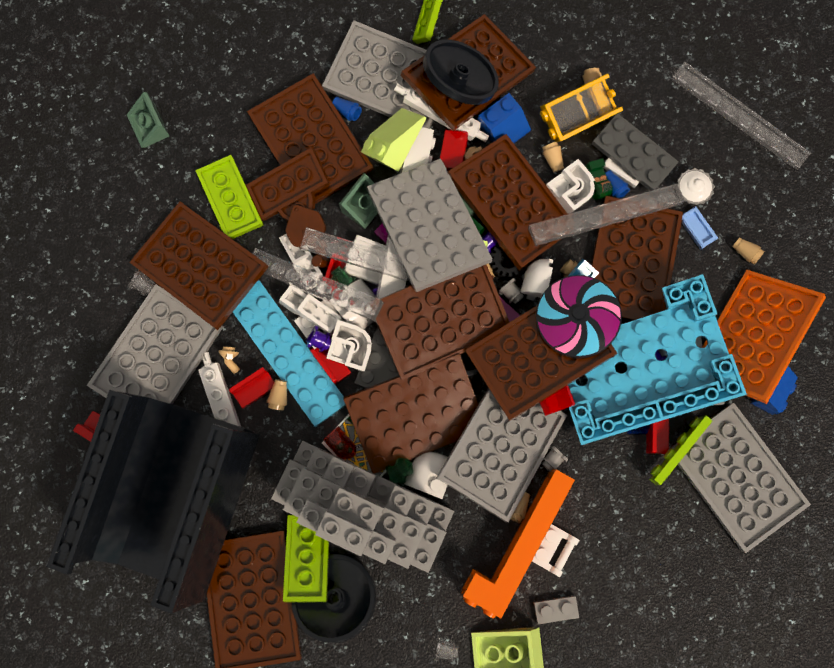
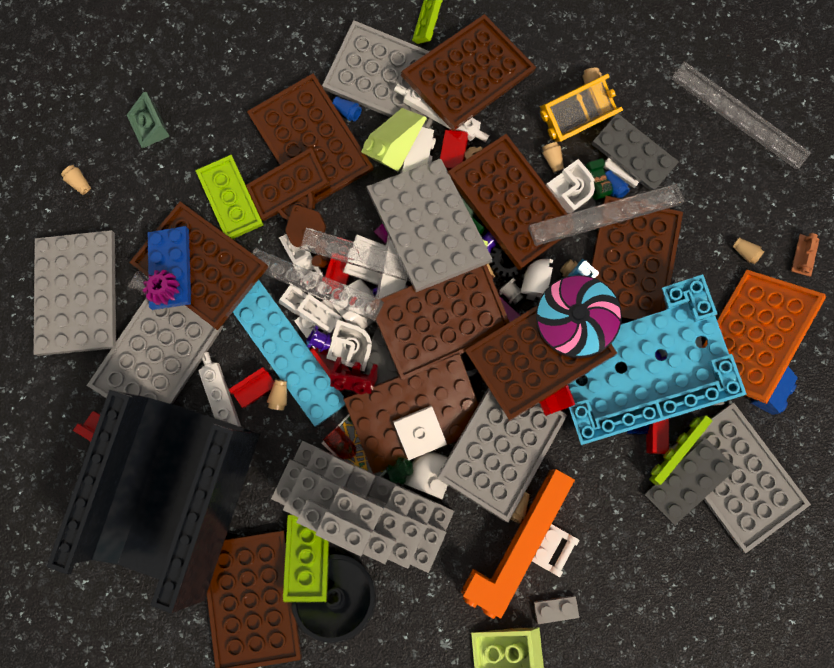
(74, 177): none -> tan cone
(74, 293): none -> light grey plate
(161, 287): none -> magenta gear
(171, 252): none -> blue plate
(228, 354): tan plate -> none
(341, 275): clear green brick -> none
(353, 380): none -> dark red window
(358, 203): sand green slope -> none
(420, 432): none -> white plate
(446, 650): clear brick -> none
(460, 72): black dish -> none
(504, 118): blue slope -> none
(553, 459): light grey brick -> none
(690, 481): none -> dark grey plate
(696, 186): white piece -> none
(698, 228): light blue tile -> none
(805, 254): none -> nougat hinge

